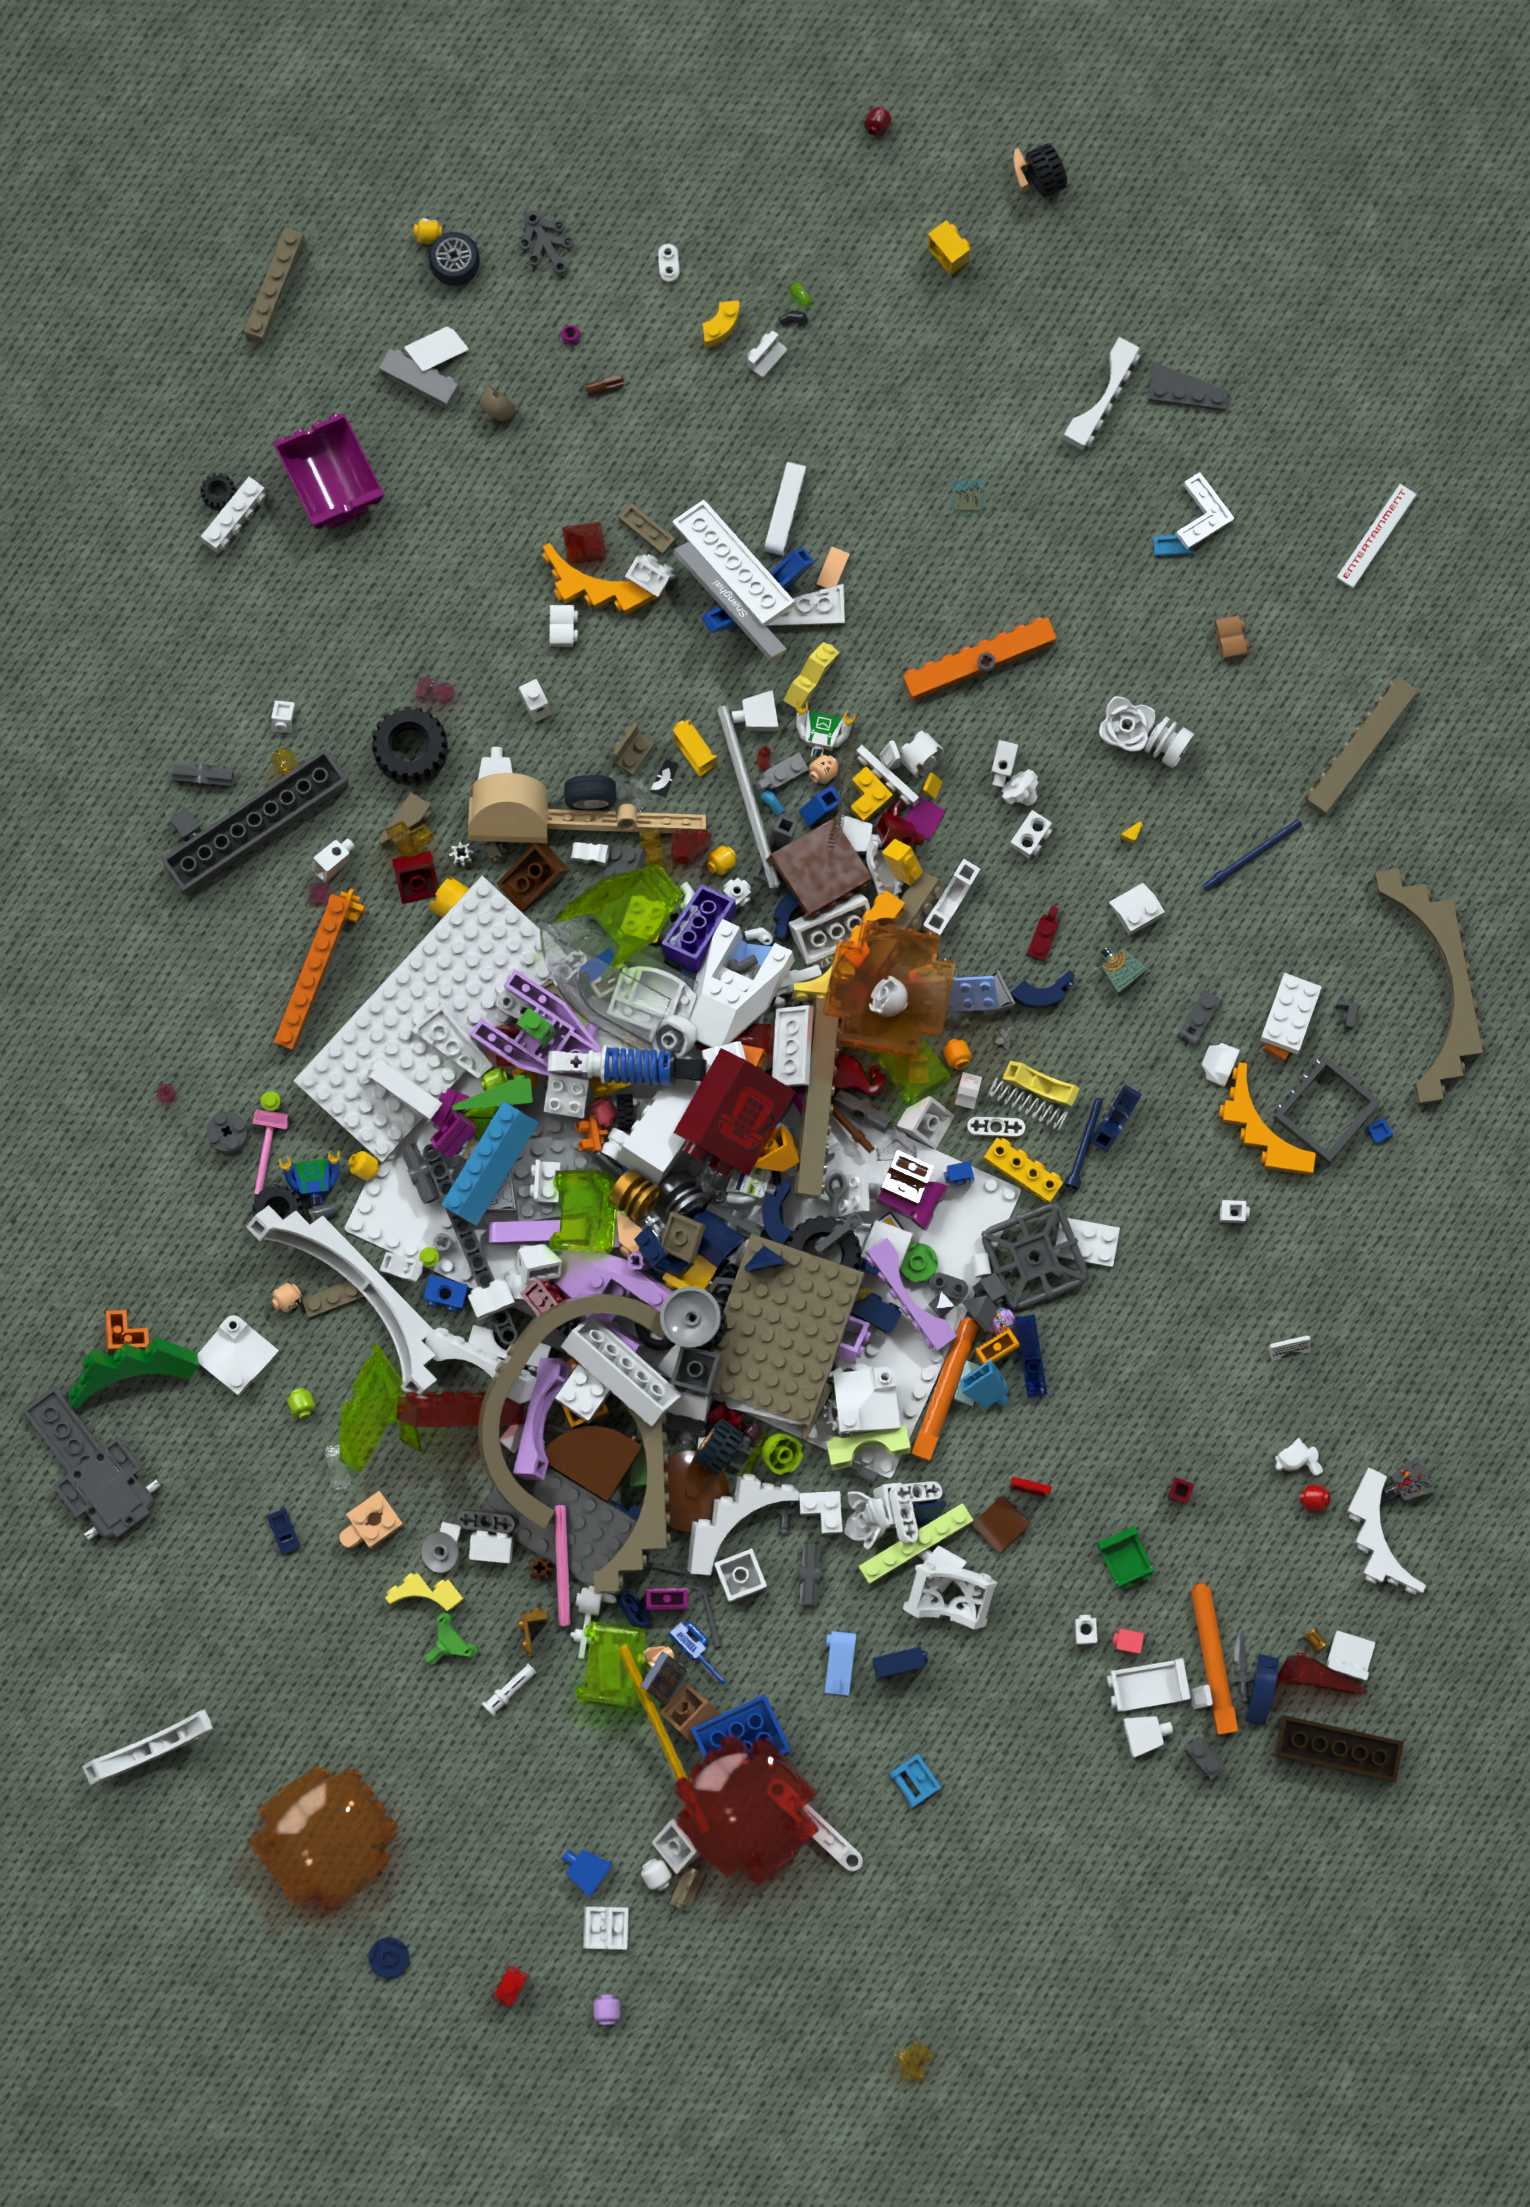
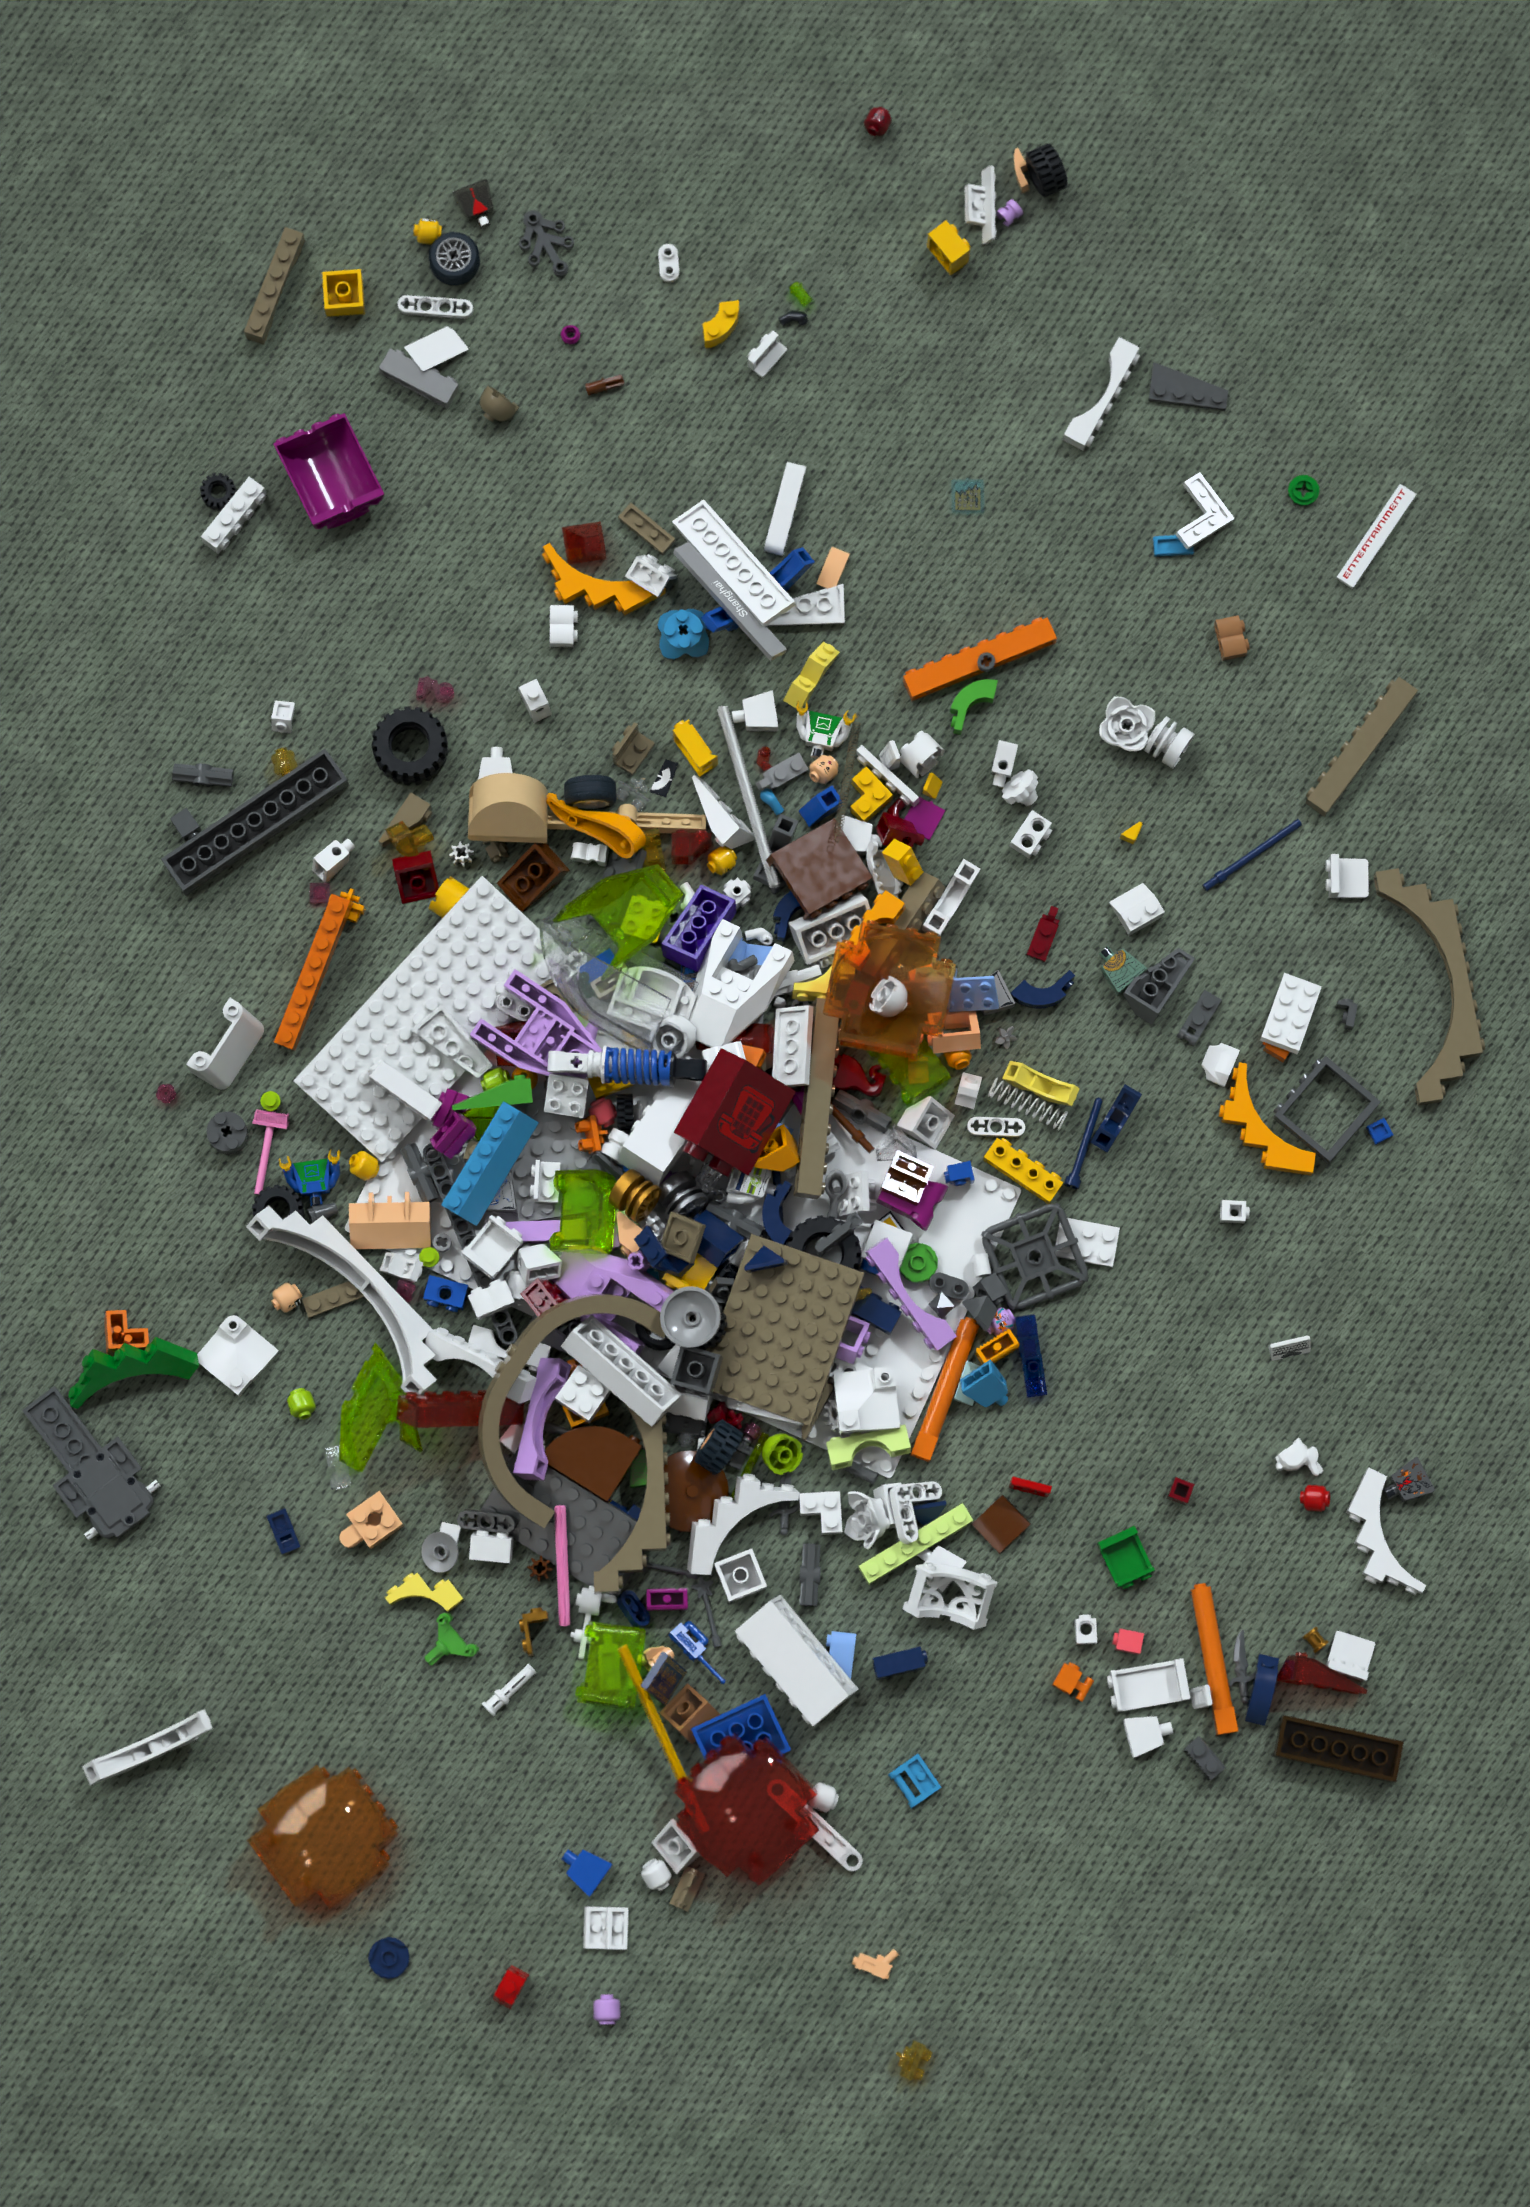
(231, 1051): none -> white windscreen
(343, 292): none -> yellow brick
(390, 1224): none -> light nougat piece
(410, 1289): none -> clear pink plate
(435, 306): none -> white beam
(475, 202): none -> clear smoke torso
(493, 1246): none -> white panel
(536, 1027): bright green torso -> none
(610, 828): none -> light orange animal
(675, 645): none -> dark azure brick
(725, 826): none -> white wedge
(796, 1660): none -> white brick
(825, 1798): none -> white head
(879, 1967): none -> light nougat piece
(958, 1040): none -> light nougat window
(970, 695): none -> bright green arch
(981, 205): none -> white bracket
(1009, 212): none -> lavender wheel
(1068, 1680): none -> orange brick
(1153, 988): none -> dark grey wedge
(1310, 484): none -> green gear
(1347, 877): none -> white bracket

